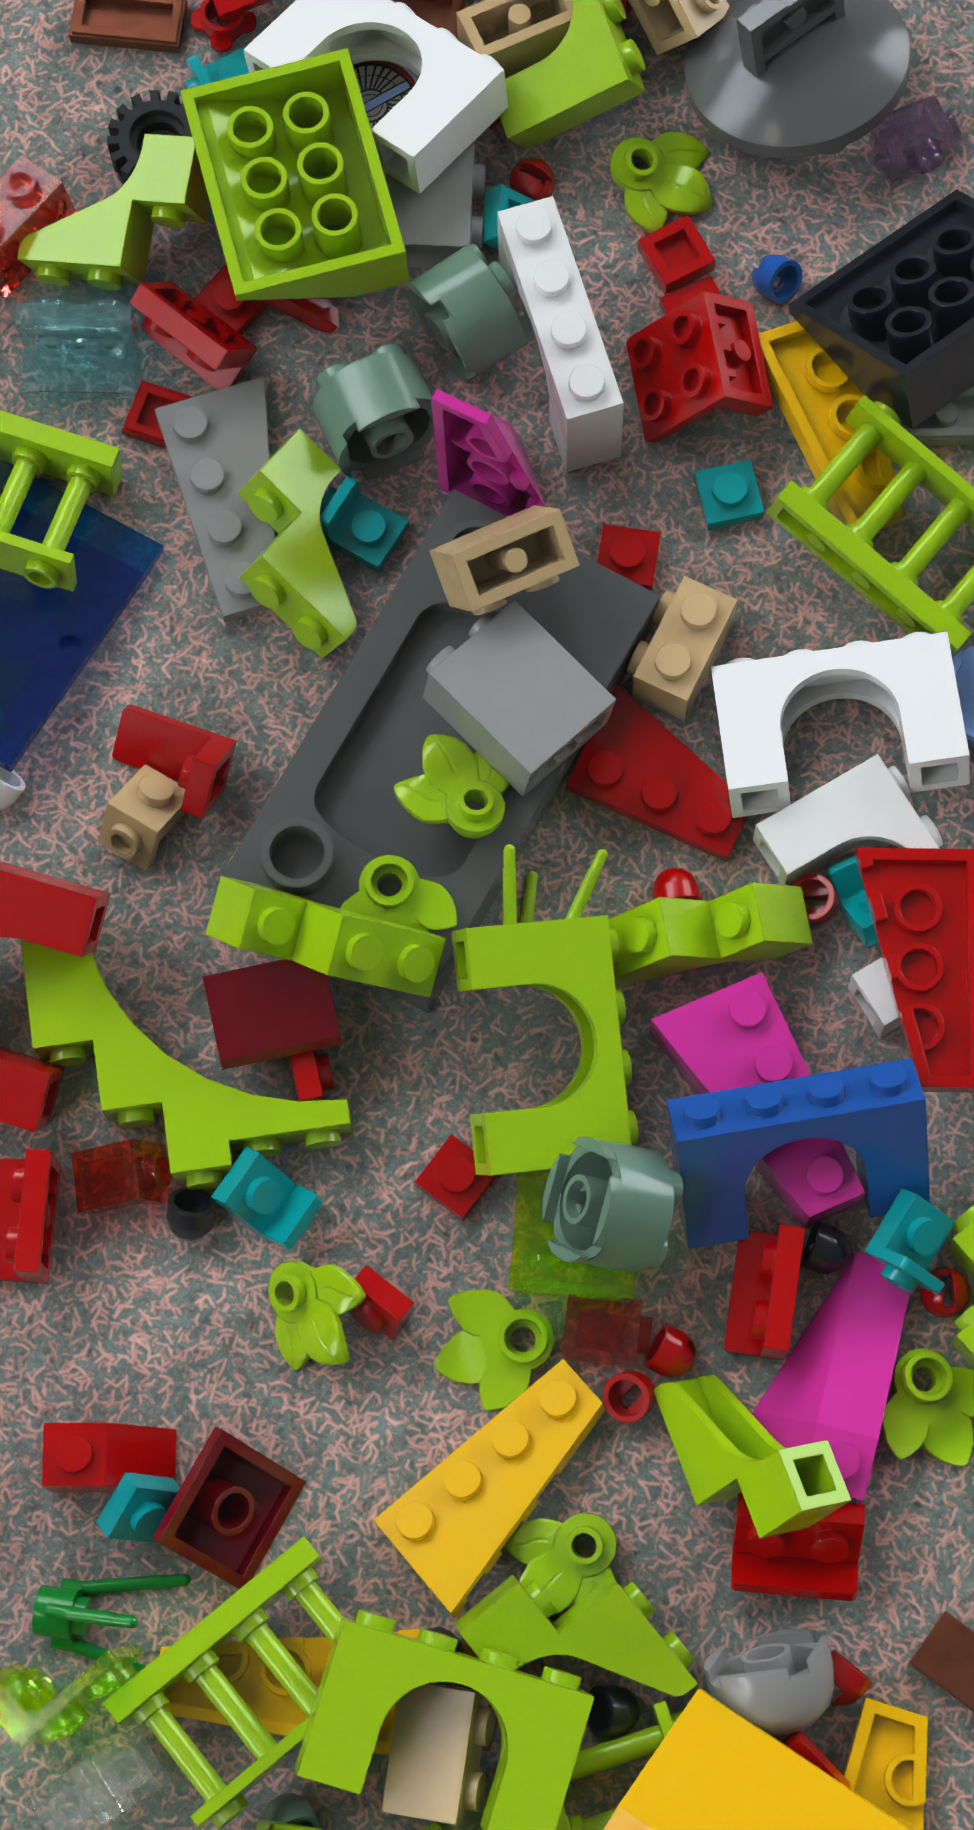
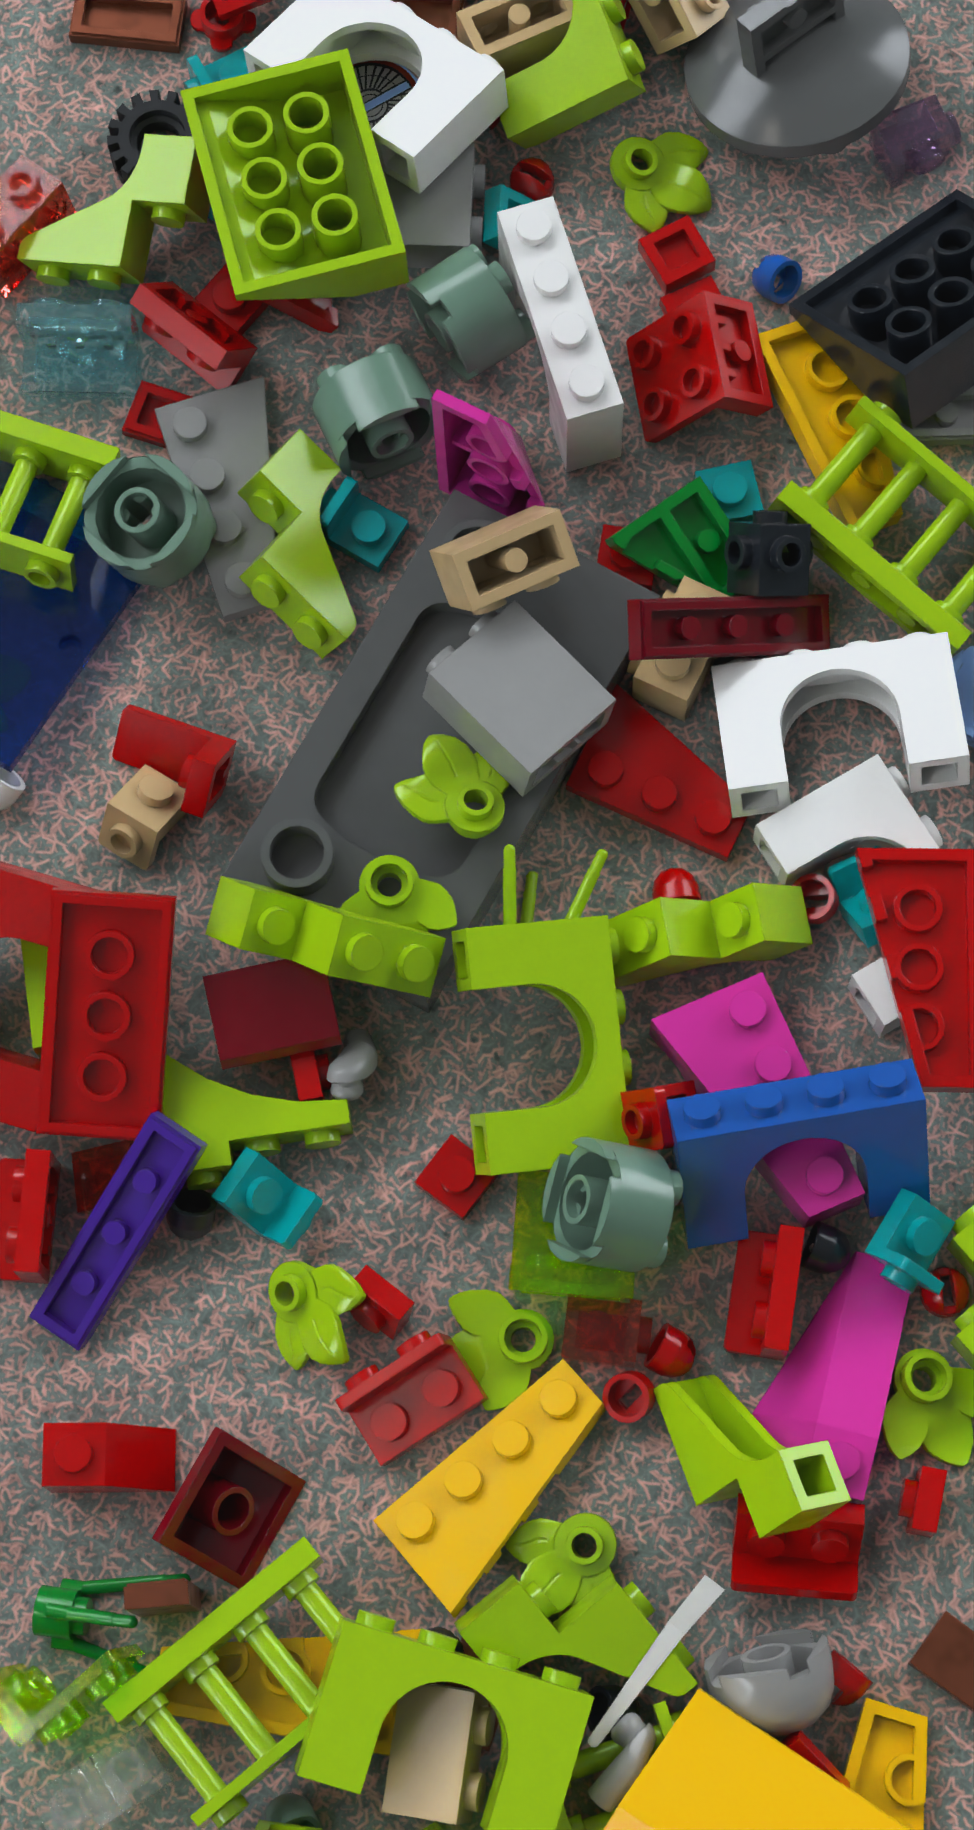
(105, 1012): none -> red tile
(118, 1230): none -> dark purple tile
(137, 1507): teal plate -> none
(162, 1597): none -> copper tile
(172, 540): none -> sand green brick
(352, 1065): none -> light grey arm
(411, 1395): none -> red bracket
(619, 1776): none -> light grey arm
(647, 1116): none -> red bracket
(680, 538): none -> green wing
(683, 1619): none -> white sticker
(727, 626): none -> dark red tile
(768, 555): none -> black brick
(922, 1501): none -> red plate

